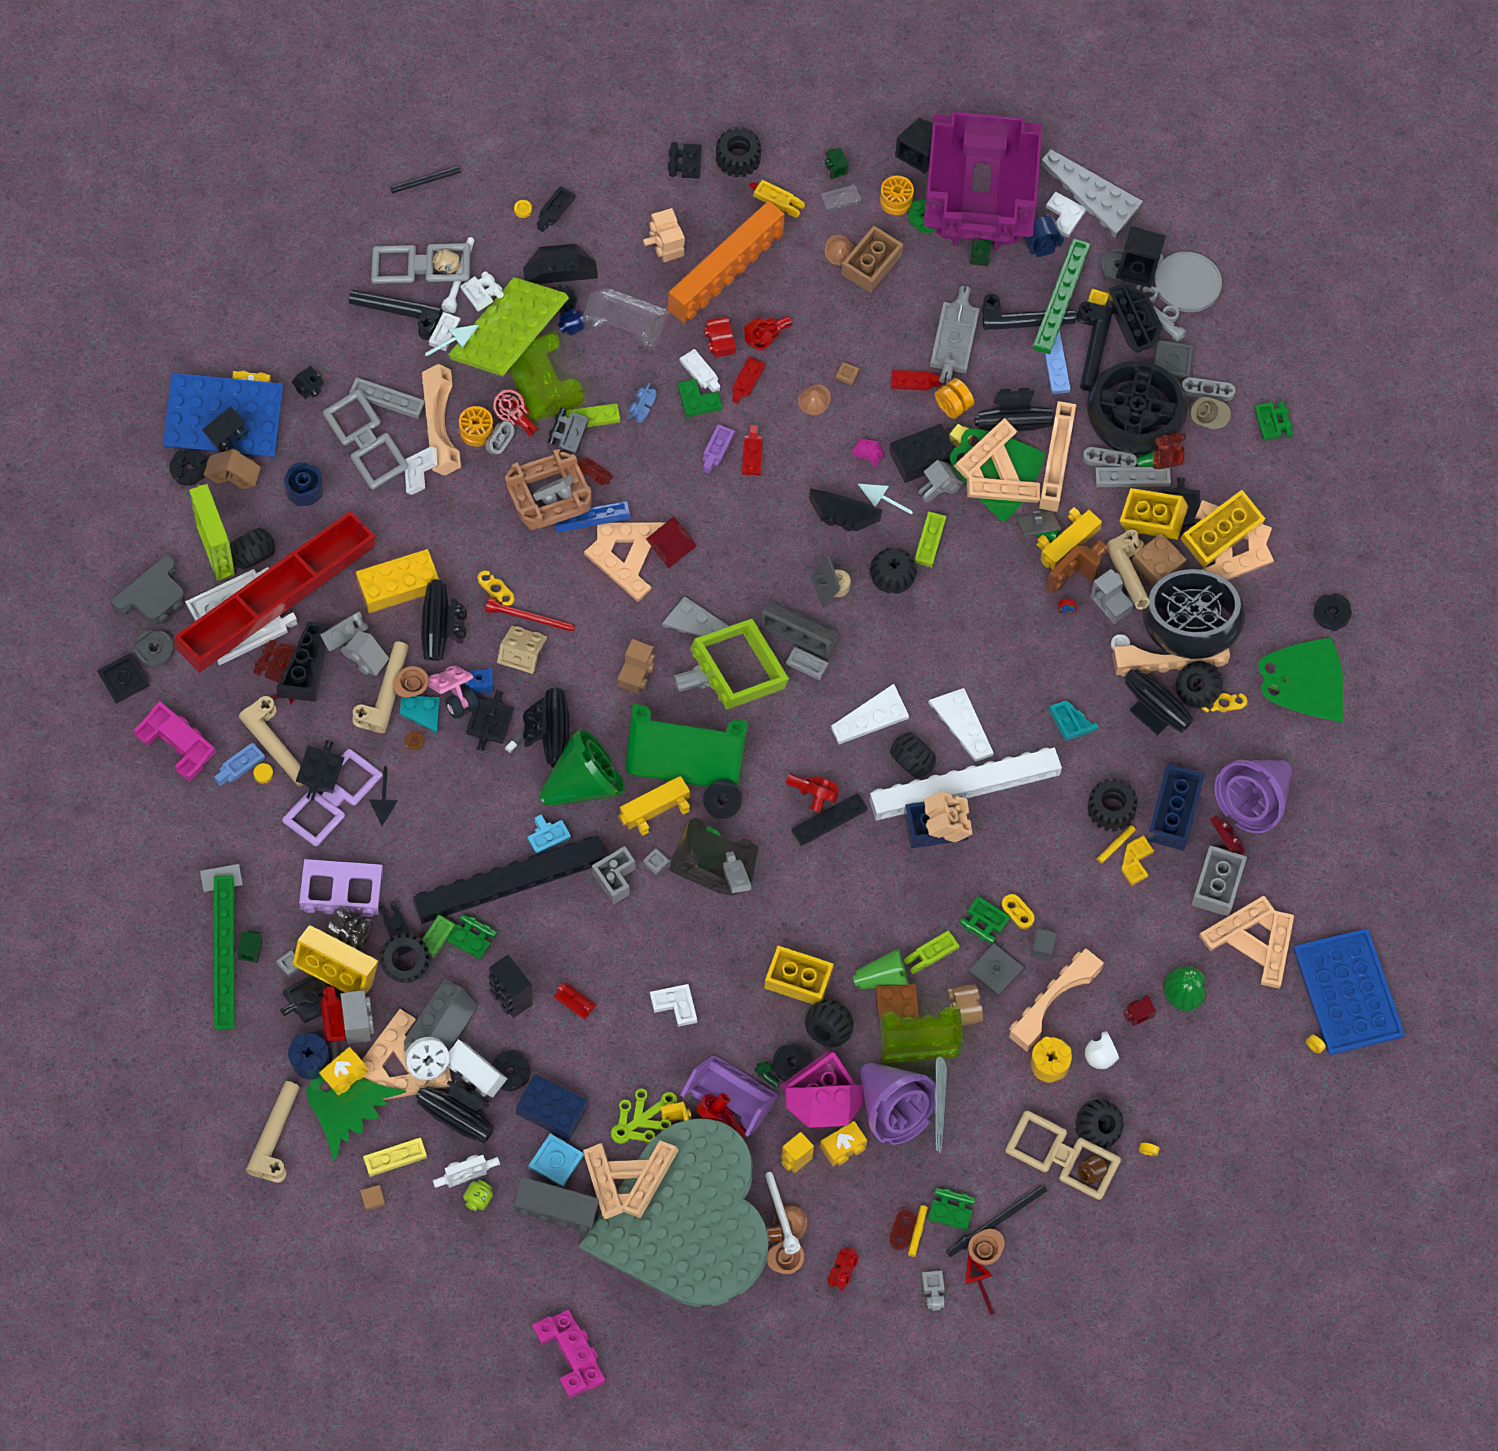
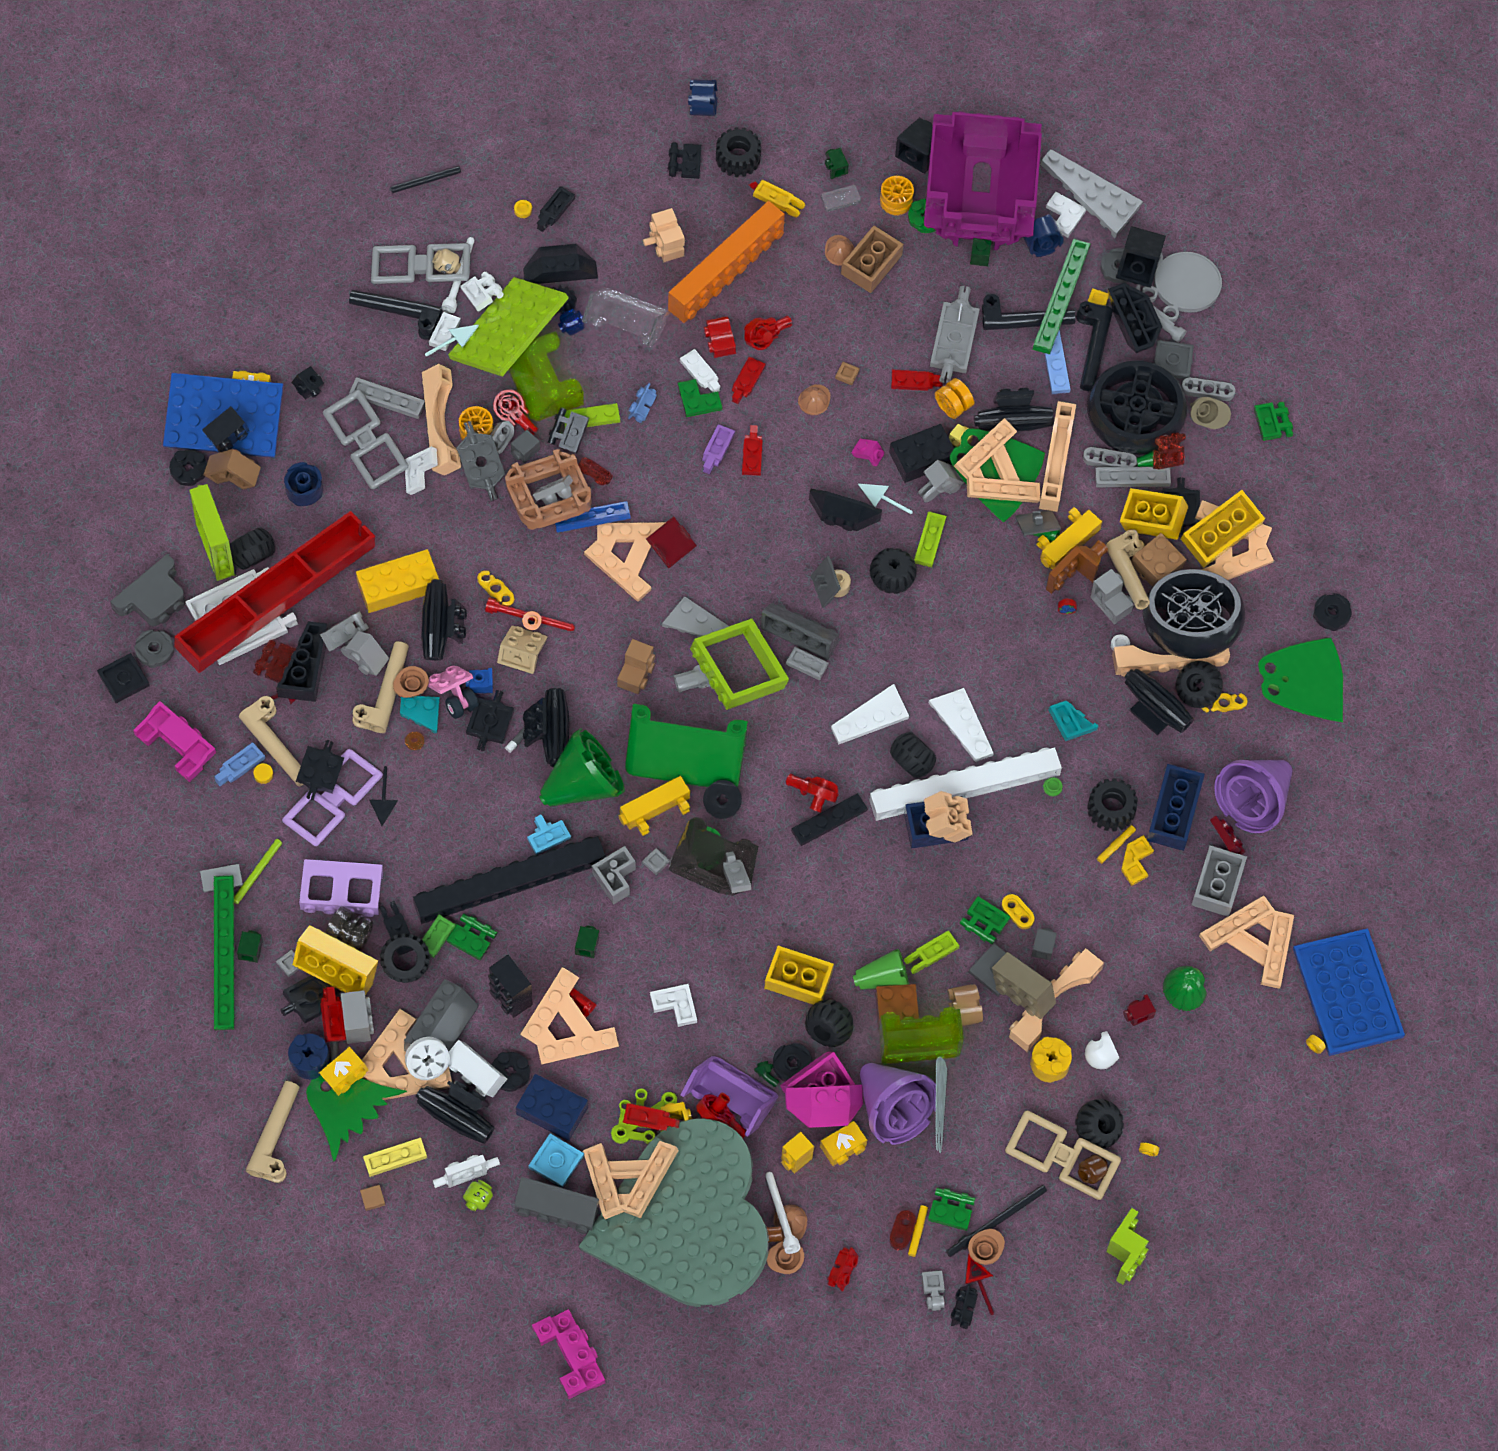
(257, 871): none -> lime bar
(476, 446): none -> dark grey plate
(525, 446): none -> dark grey brick
(536, 616): none -> plate
(585, 1039): none -> light nougat plate
(587, 941): none -> dark green brick
(649, 1117): none -> red hinge
(703, 97): none -> dark blue brick
(965, 1298): none -> black hinge
(1023, 986): none -> dark tan brick
(1052, 786): none -> bright green plate
(1128, 1247): none -> lime bracket

